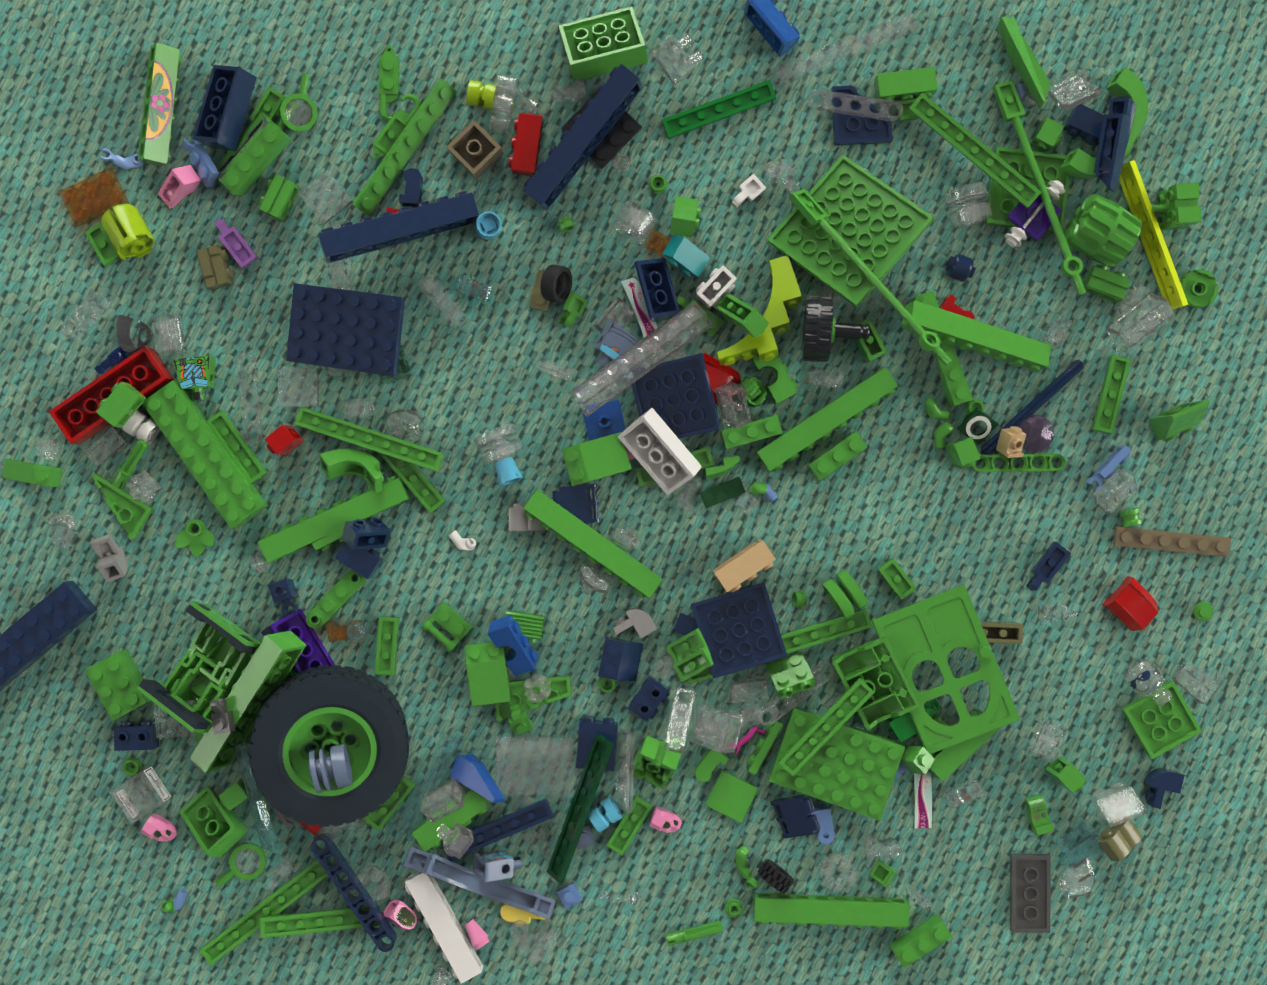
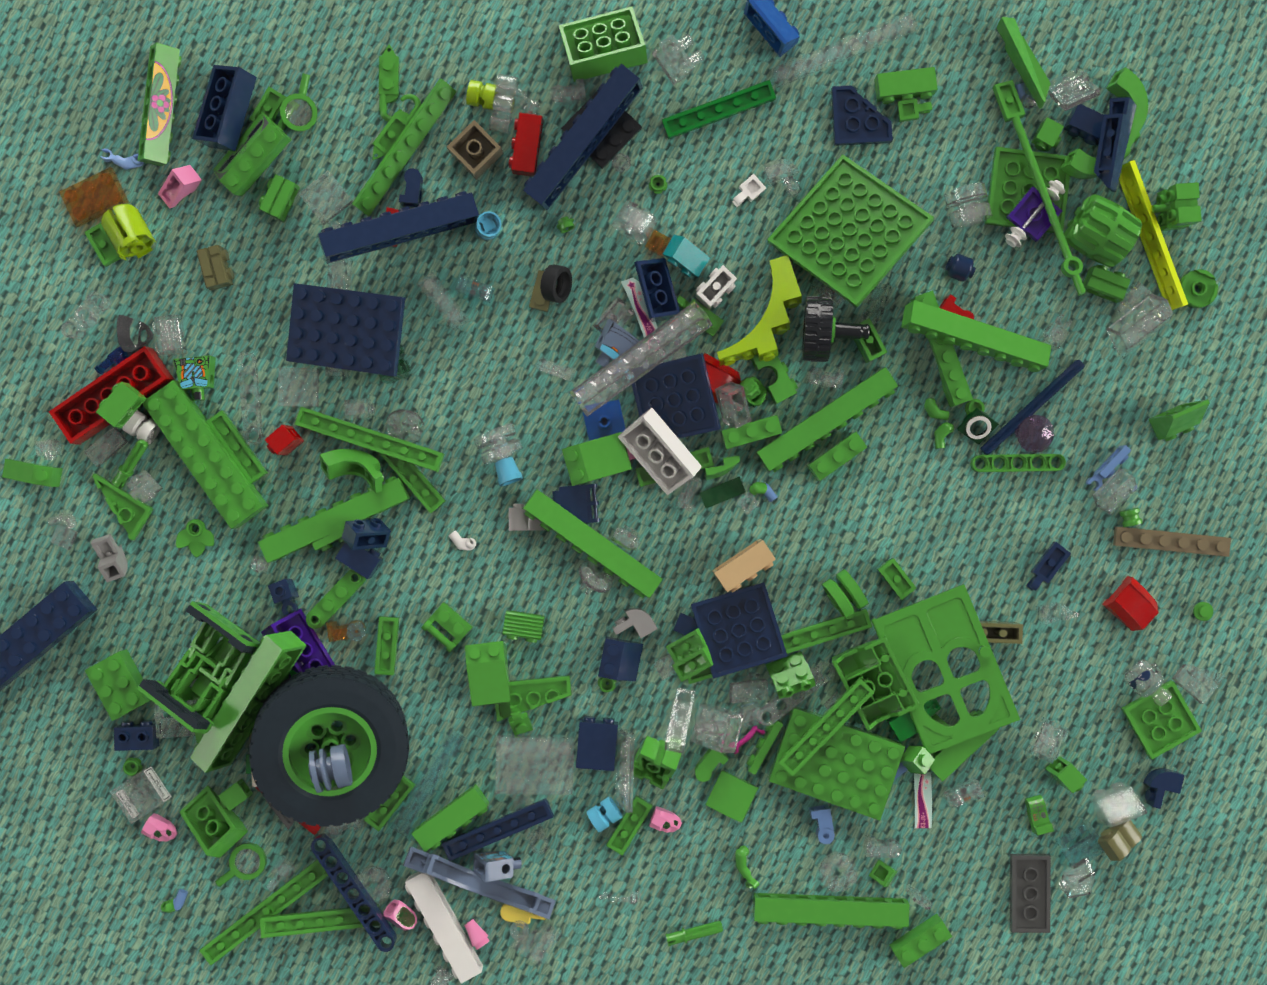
(201, 162): medium blue plate -> none
(221, 720): dark grey plate -> none
(236, 244): medium lavender plate -> none
(256, 799): clear light blue tile -> none
(443, 800): clear brick -> none
(455, 840): clear brick -> none
(476, 777): blue slope -> none
(508, 633): blue arch -> none
(537, 681): clear brick -> none
(569, 895): medium blue plate -> none
(574, 308): bright green plate -> none
(580, 807): dark green plate -> none
(586, 838): sand blue plate -> none
(649, 698): dark blue brick -> none
(685, 216): bright green brick -> none
(733, 903): bright green plate -> none
(742, 315): bright green brick -> none
(775, 876): black tyre -> none
(797, 816): dark blue plate -> none
(799, 599): bright green plate -> none
(816, 215): bright green bar -> none
(865, 103): clear beam -> none
(963, 453): bright green brick -> none
(974, 150): bright green plate -> none
(1011, 442): tan brick -> none
(1111, 394): bright green plate -> none

